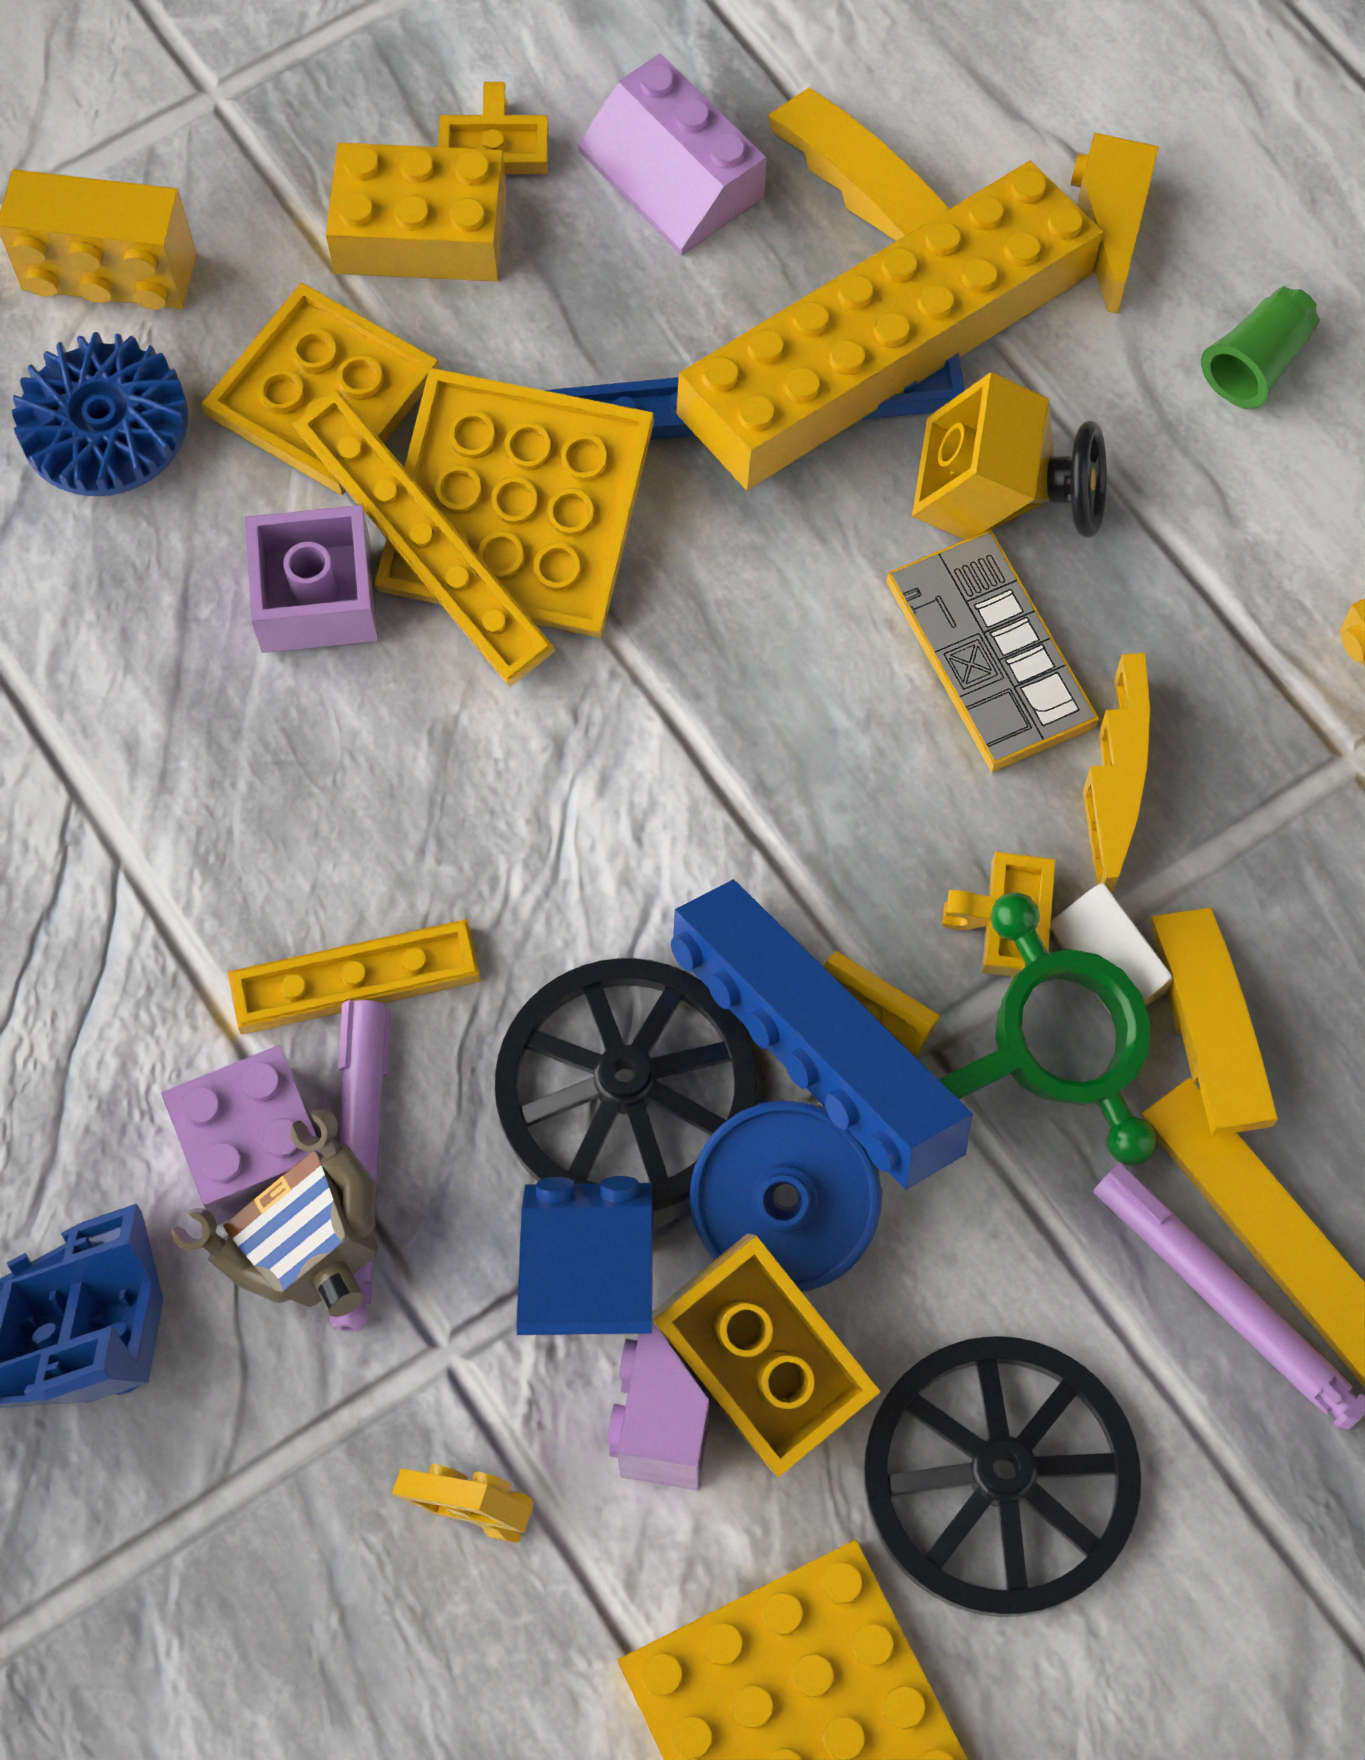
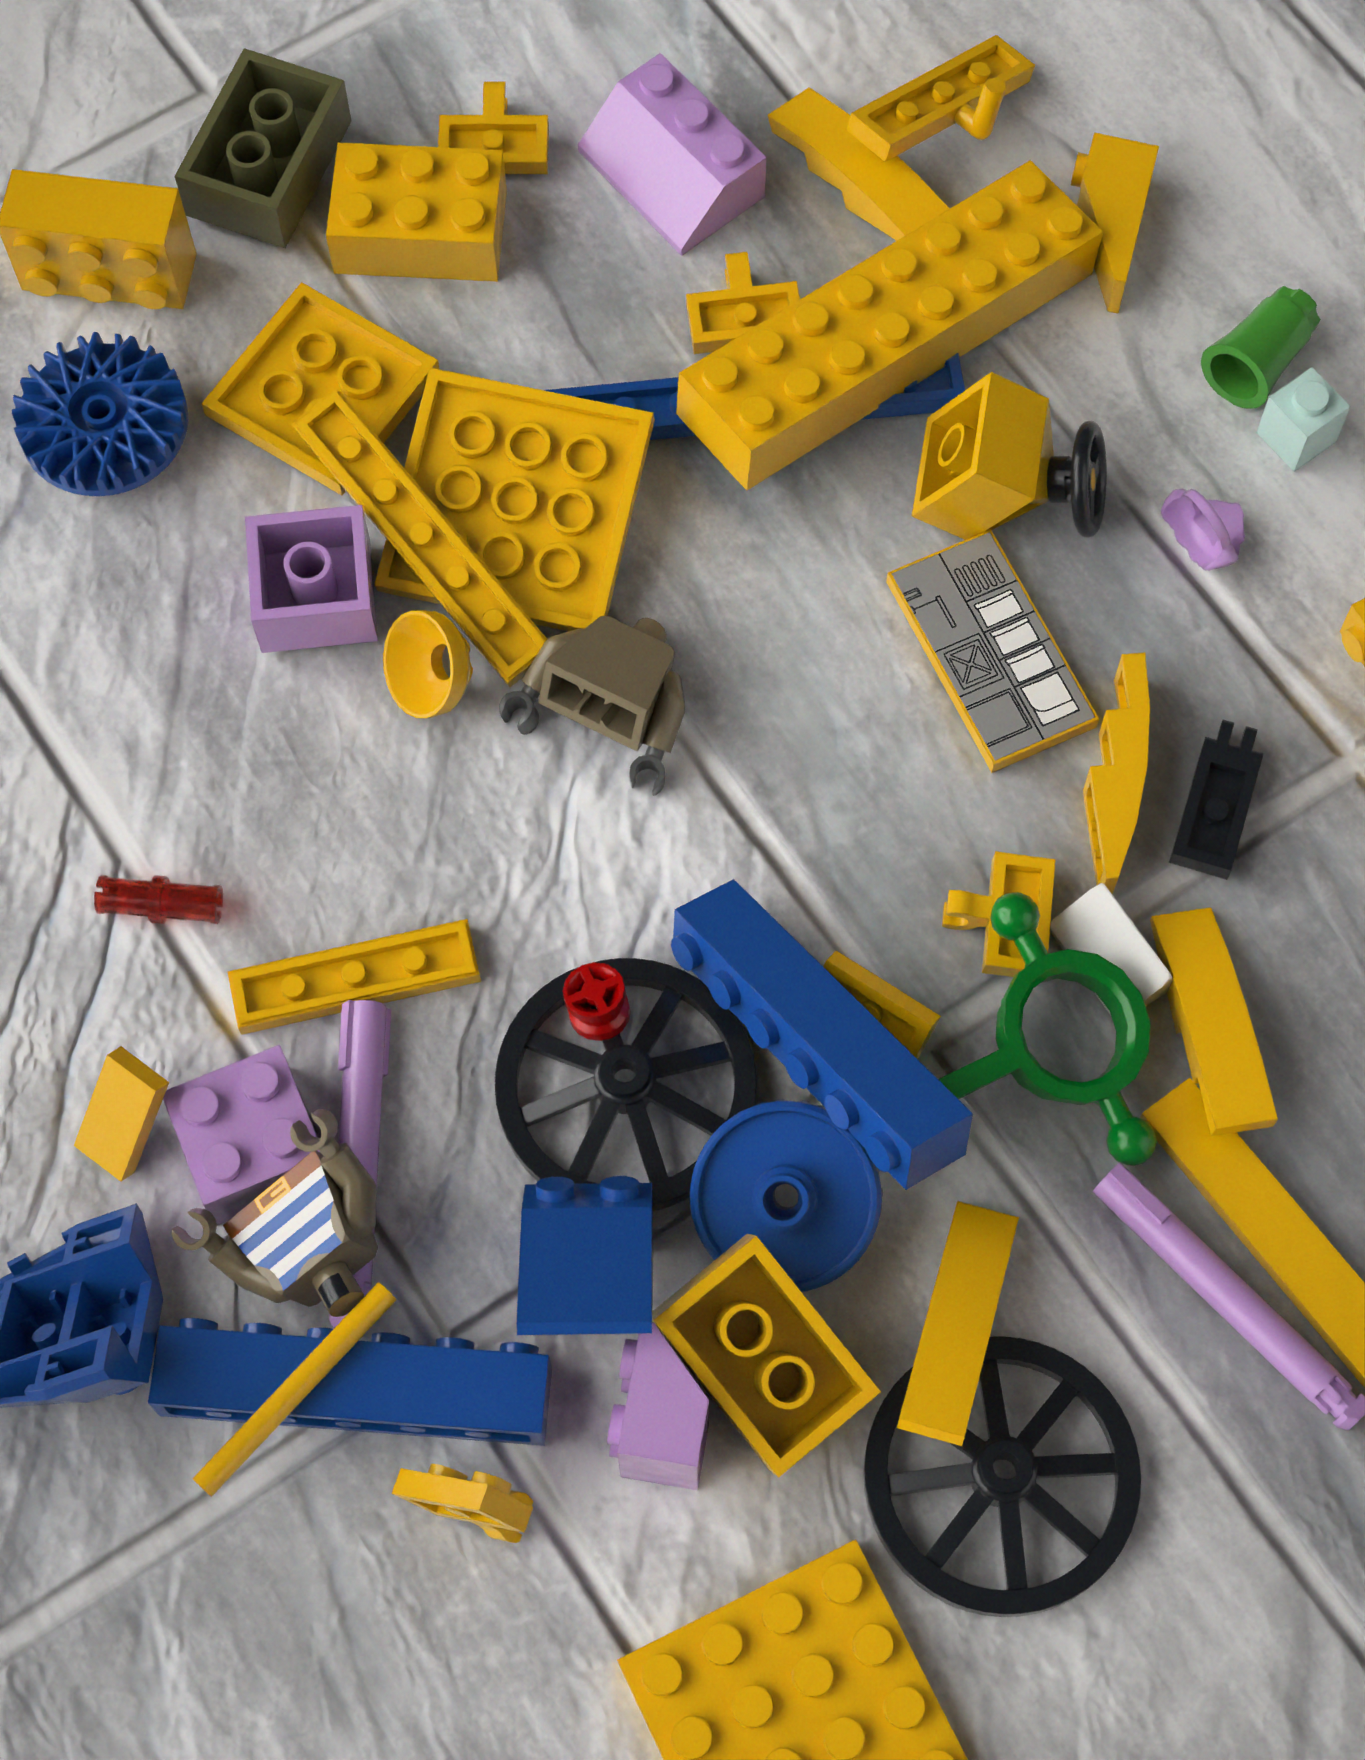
(121, 1113): none -> yellow tile
(158, 899): none -> clear red pin
(263, 148): none -> olive brick
(294, 1389): none -> yellow bar
(372, 1389): none -> blue brick
(415, 663): none -> yellow piece
(598, 986): none -> red wheel
(611, 682): none -> dark tan torso
(728, 313): none -> yellow plate
(958, 91): none -> yellow plate
(958, 1324): none -> yellow slope
(1205, 527): none -> lavender piece
(1217, 803): none -> black hinge
(1303, 419): none -> light aqua brick

